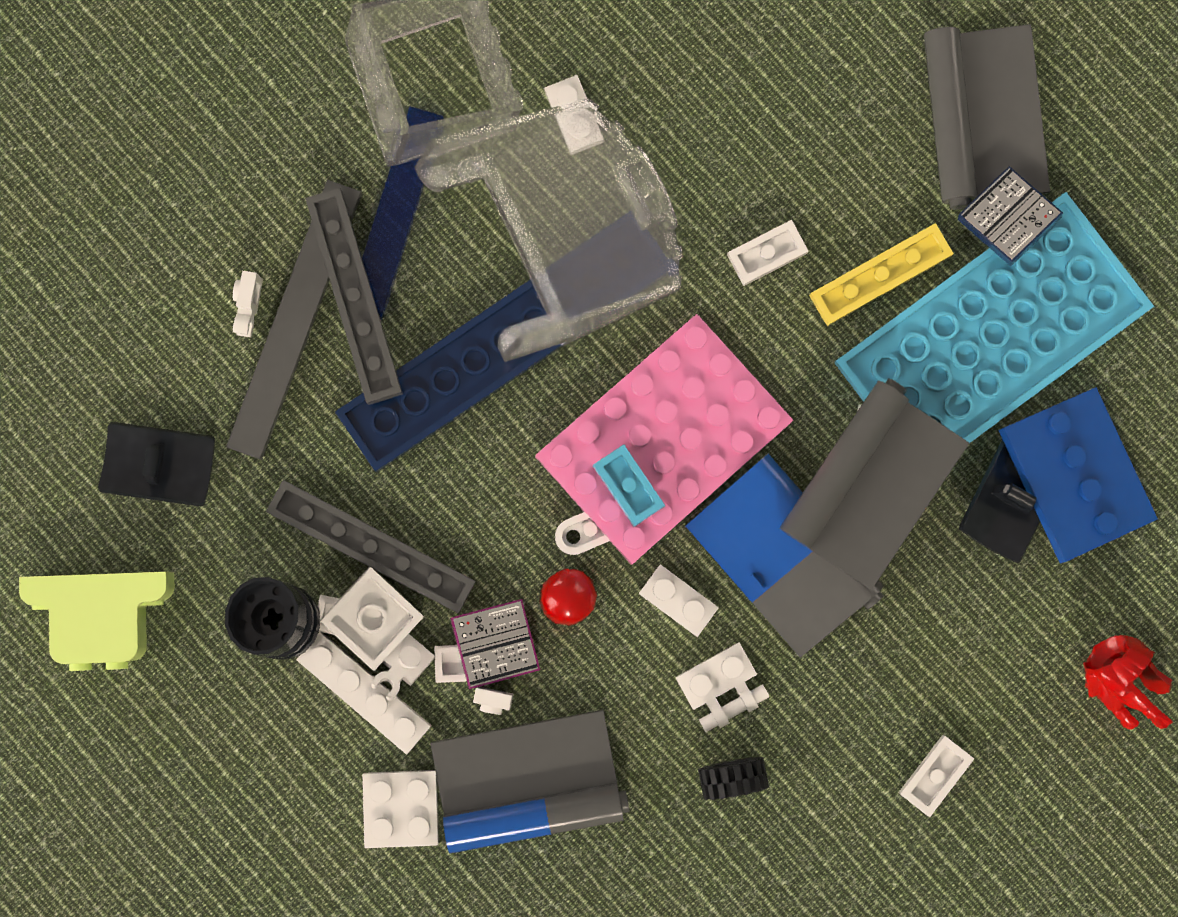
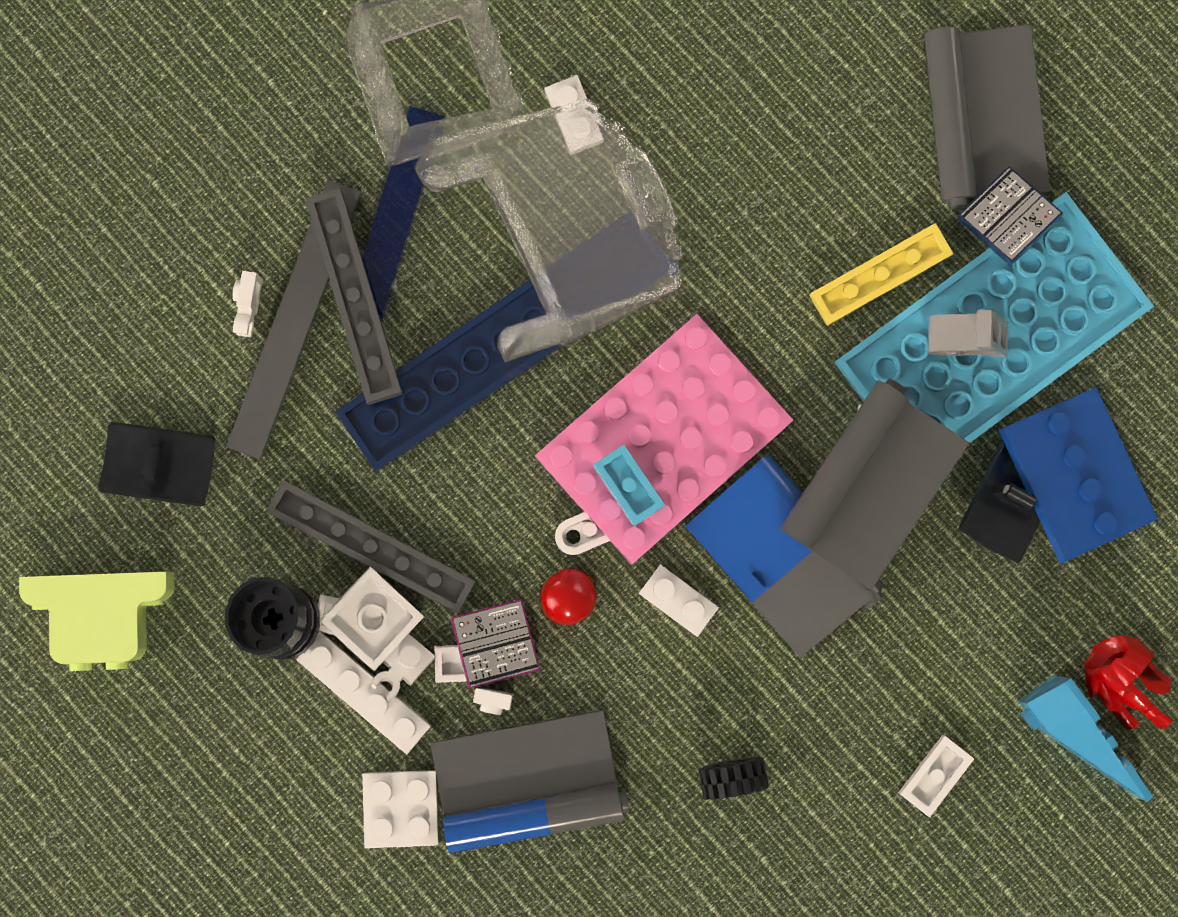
(716, 677): white plate -> none
(767, 252): white plate -> none
(968, 334): none -> light grey tile
(1070, 720): none -> dark azure wedge

